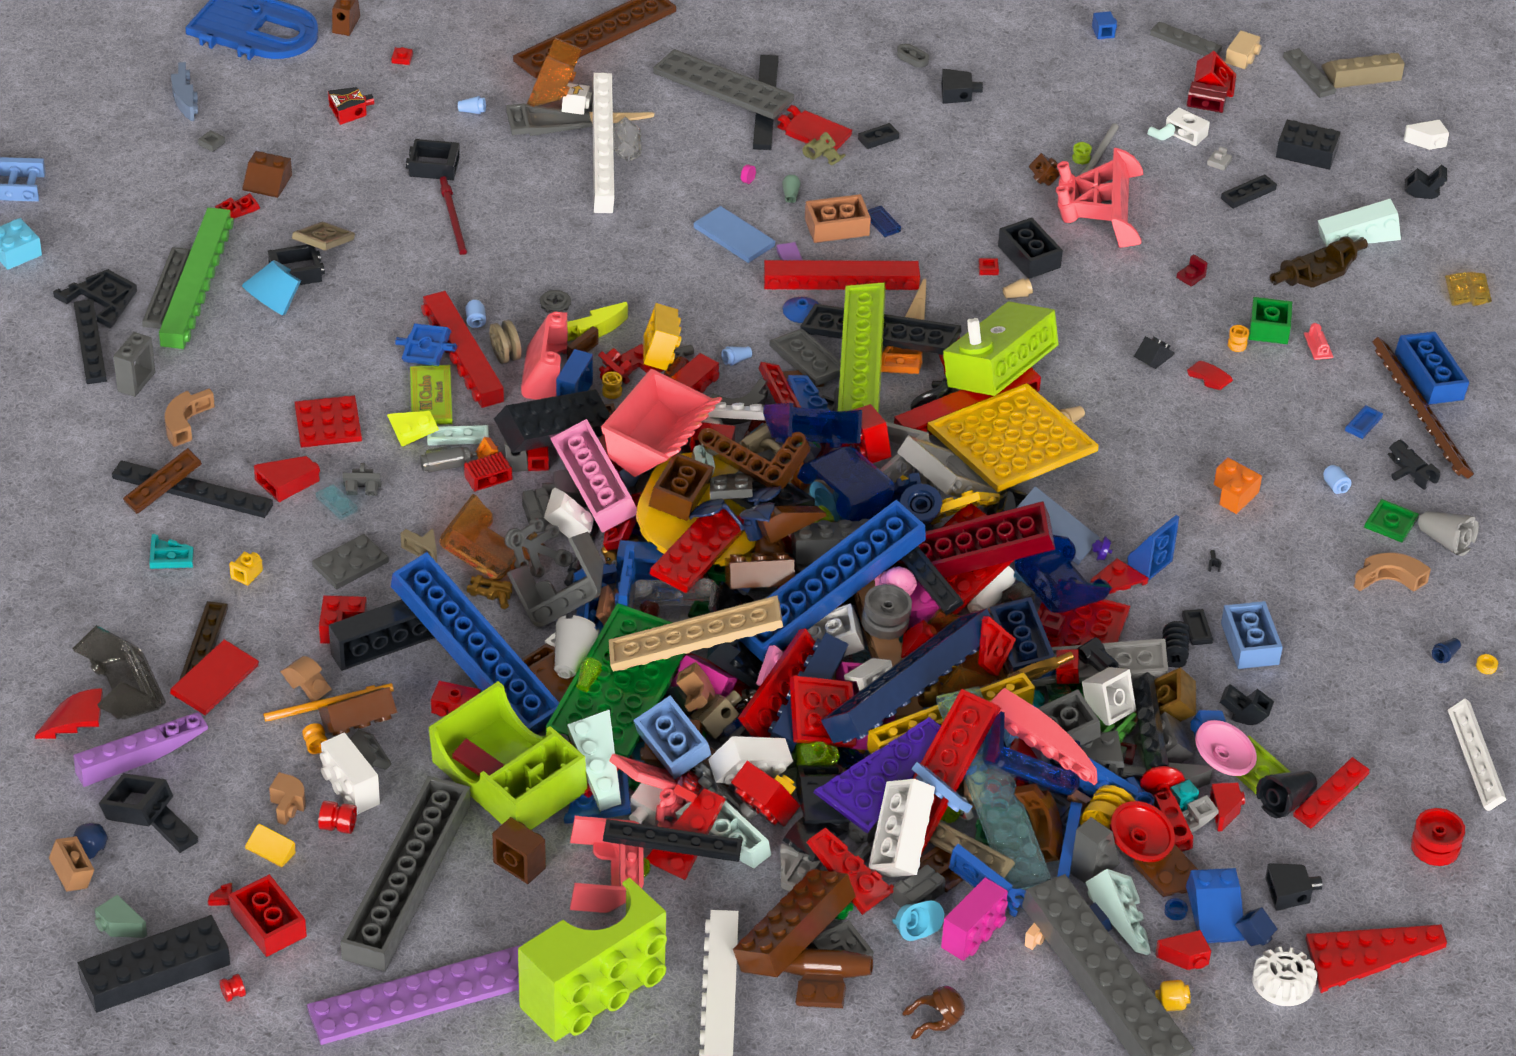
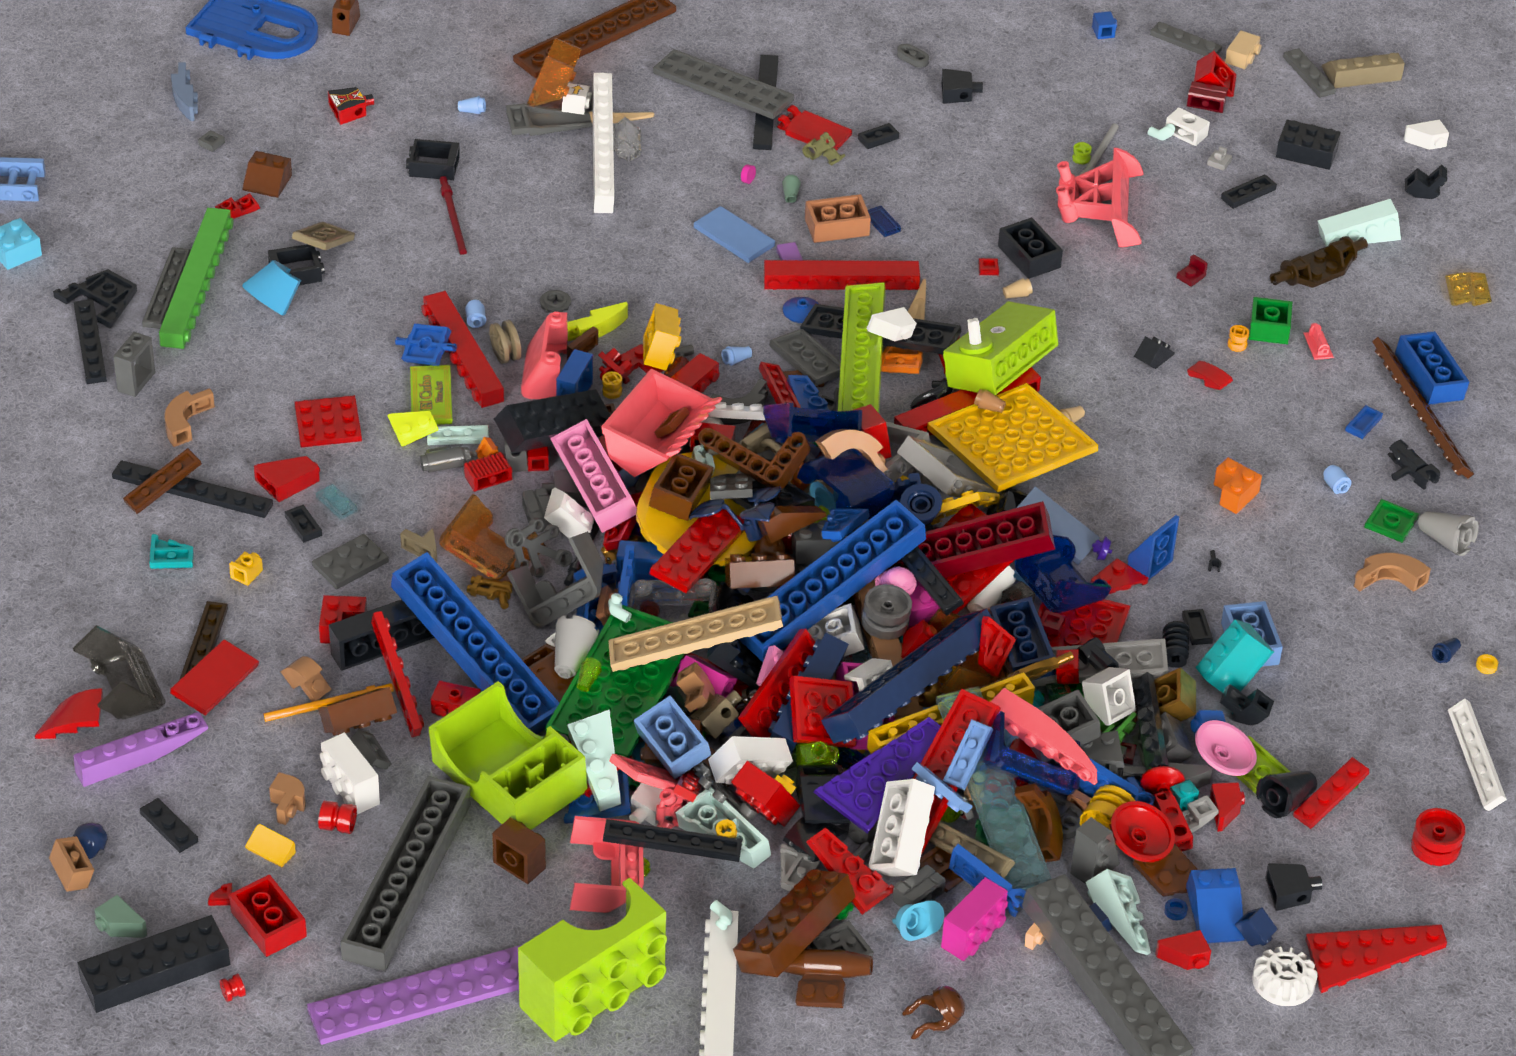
(157, 795): black window -> none
(303, 523): none -> black plate
(314, 735): light orange wheel -> none
(362, 478): dark grey hips -> none
(400, 682): none -> red plate
(402, 56): red plate -> none
(476, 759): dark red tile -> none
(615, 608): none -> light aqua arm
(671, 422): none -> dark orange tile
(697, 818): red wing -> none
(724, 914): none -> light aqua arm
(725, 825): none -> yellow bush
(840, 440): none -> arch
(843, 522): none -> blue wing
(892, 324): none -> white slope
(968, 754): none -> medium blue tile
(989, 401): none -> medium nougat cone
(1048, 172): reddish brown brick -> none
(1069, 839): blue beam -> none
(1173, 995): yellow head -> none
(1235, 657): none -> teal slope

